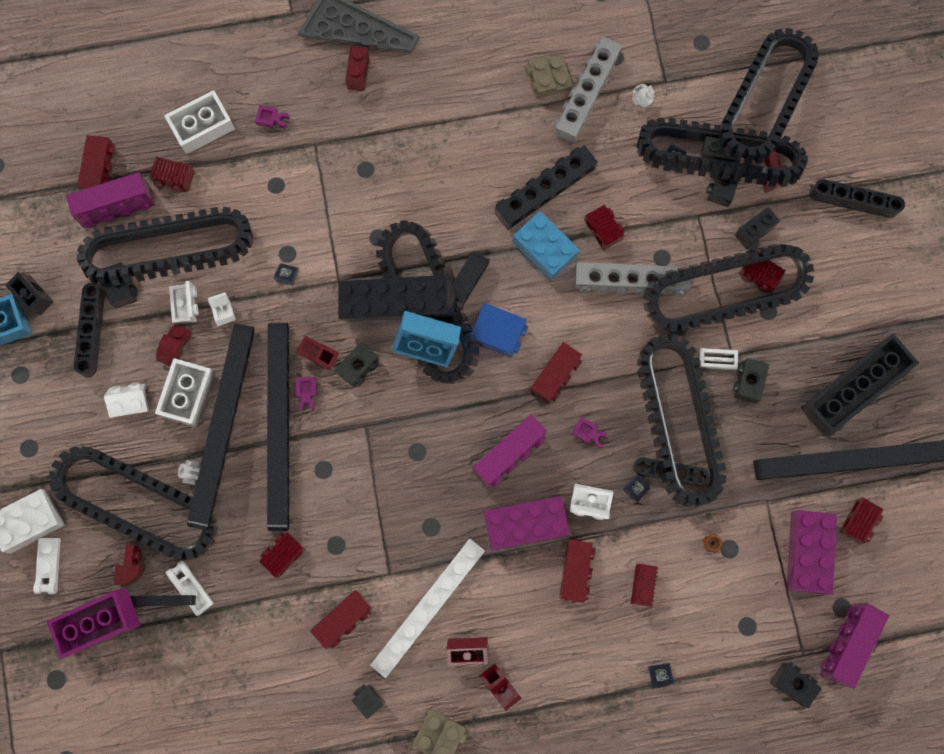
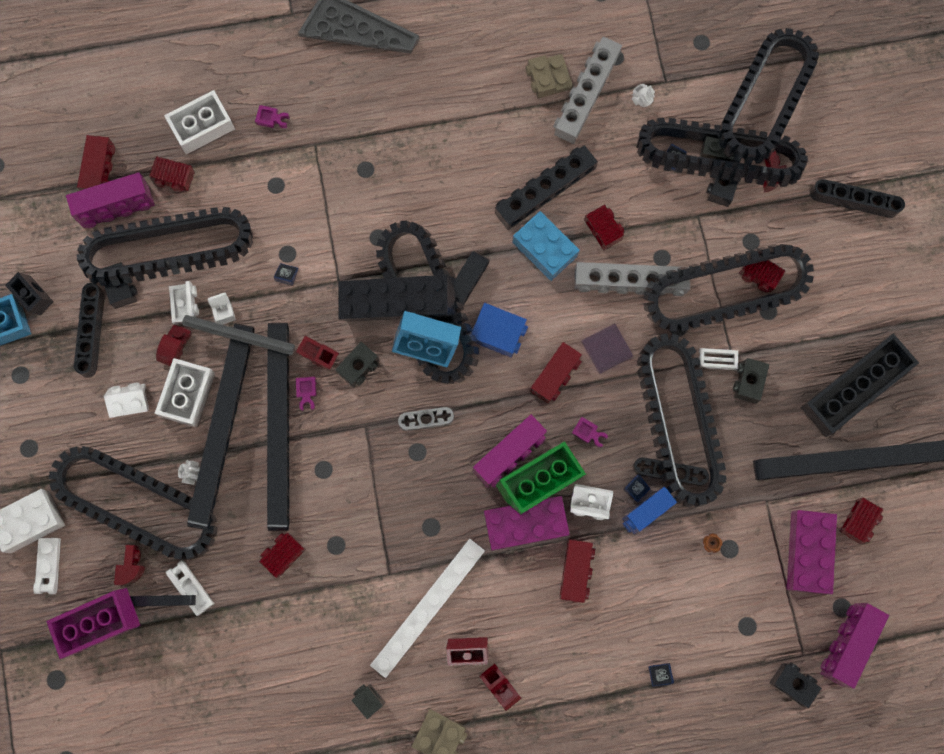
(239, 335): none -> dark grey axle
(341, 620): dark red brick -> none
(357, 68): dark red brick -> none
(441, 422): none -> light grey beam
(540, 478): none -> green slope
(607, 348): none -> clear purple tile
(644, 585): dark red brick -> none
(648, 511): none -> blue brick
(757, 227): black brick -> none

